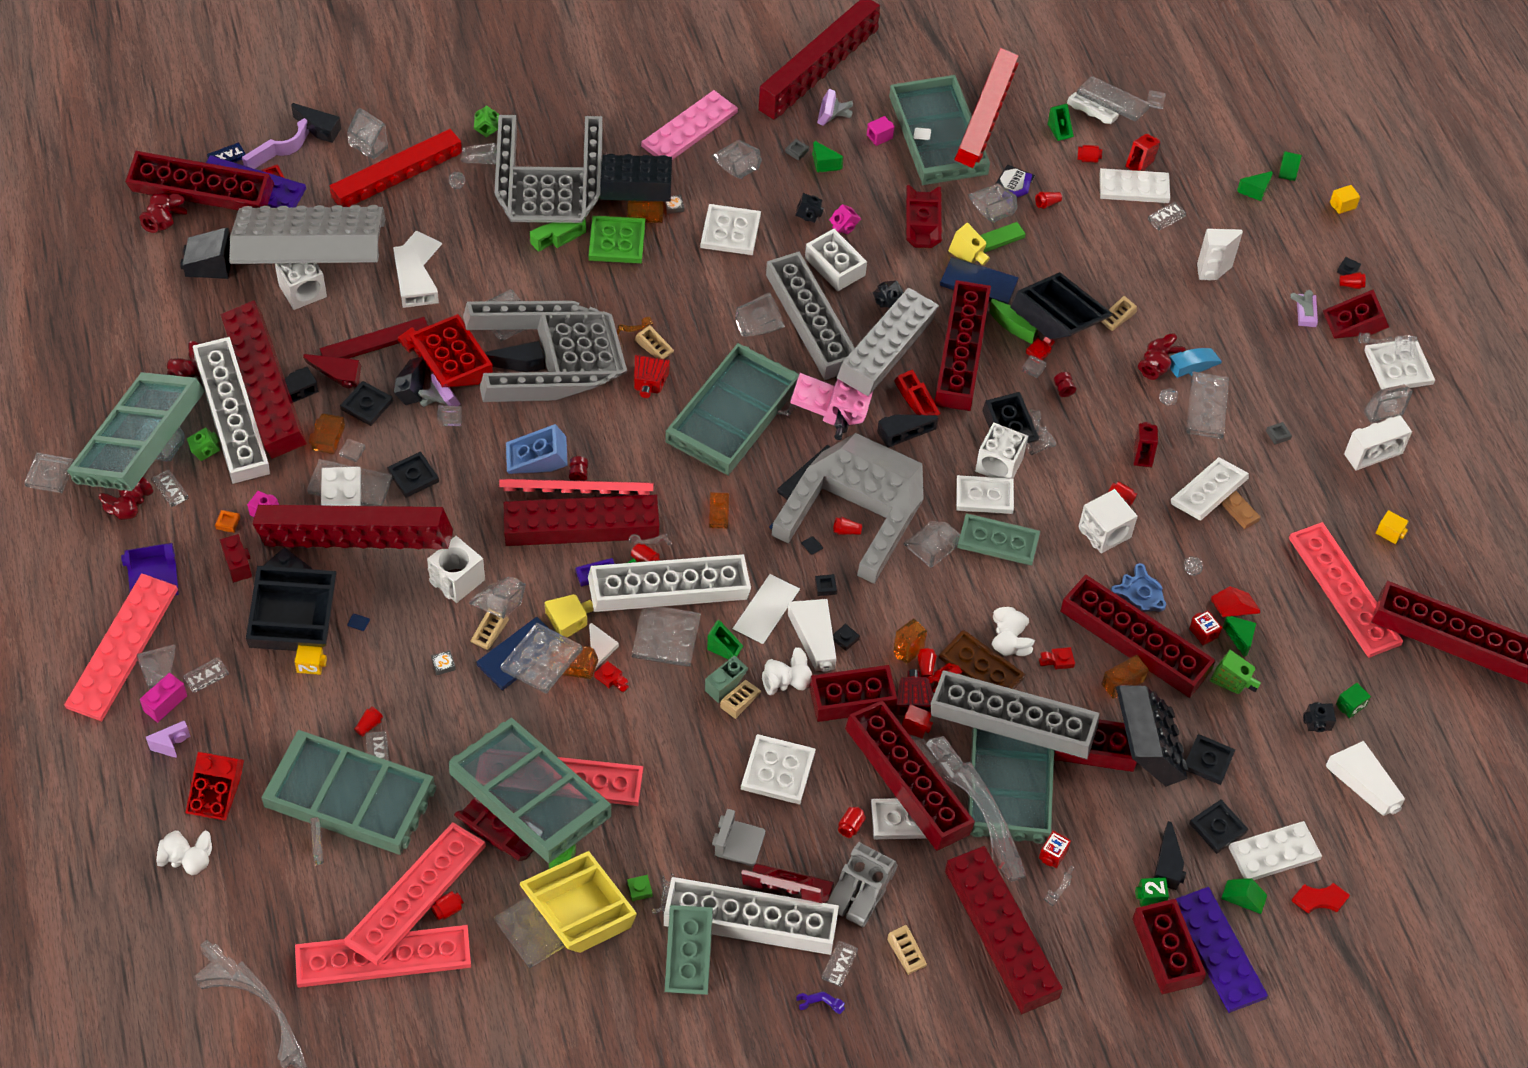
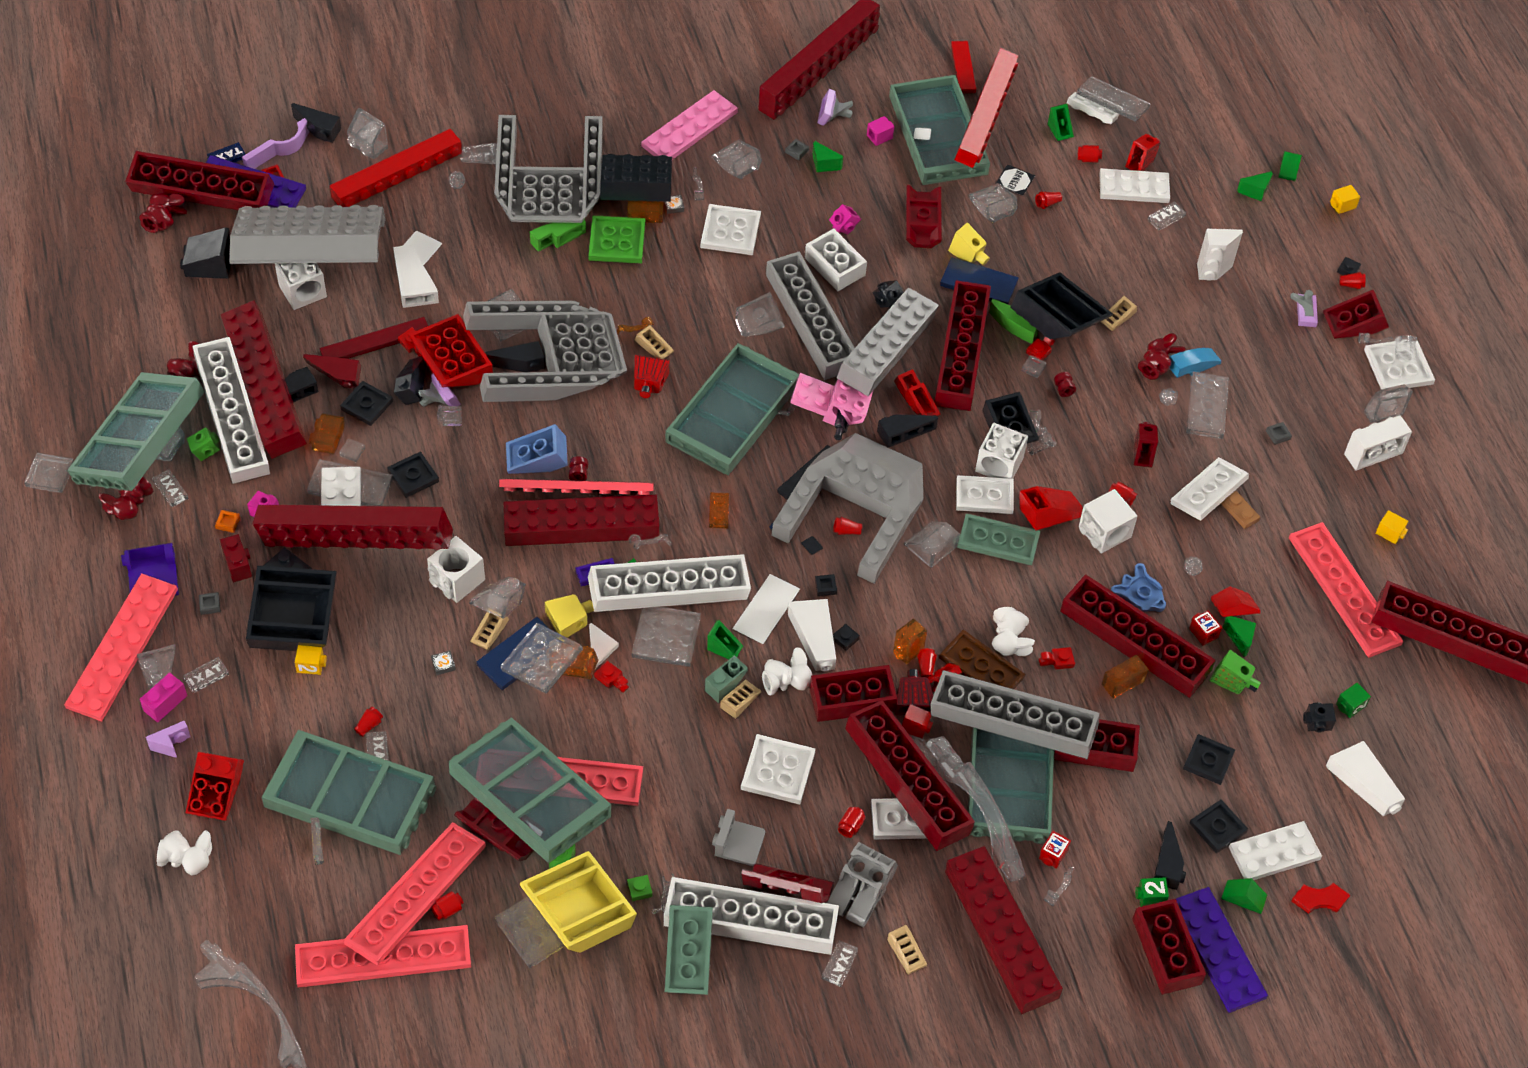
(209, 603): none -> dark grey tile
(358, 622): dark blue sticker -> none
(486, 121): bright green brick -> none
(643, 553): red brick -> none
(698, 194): none -> clear piece
(809, 208): black brick -> none
(836, 1004): dark purple arm -> none
(963, 66): none -> red tile
(1003, 236): bright green tile -> none
(1025, 189): dark purple arm -> none
(1048, 506): none -> red slope
(1152, 733): black slope -> none
(1156, 99): clear tile -> none

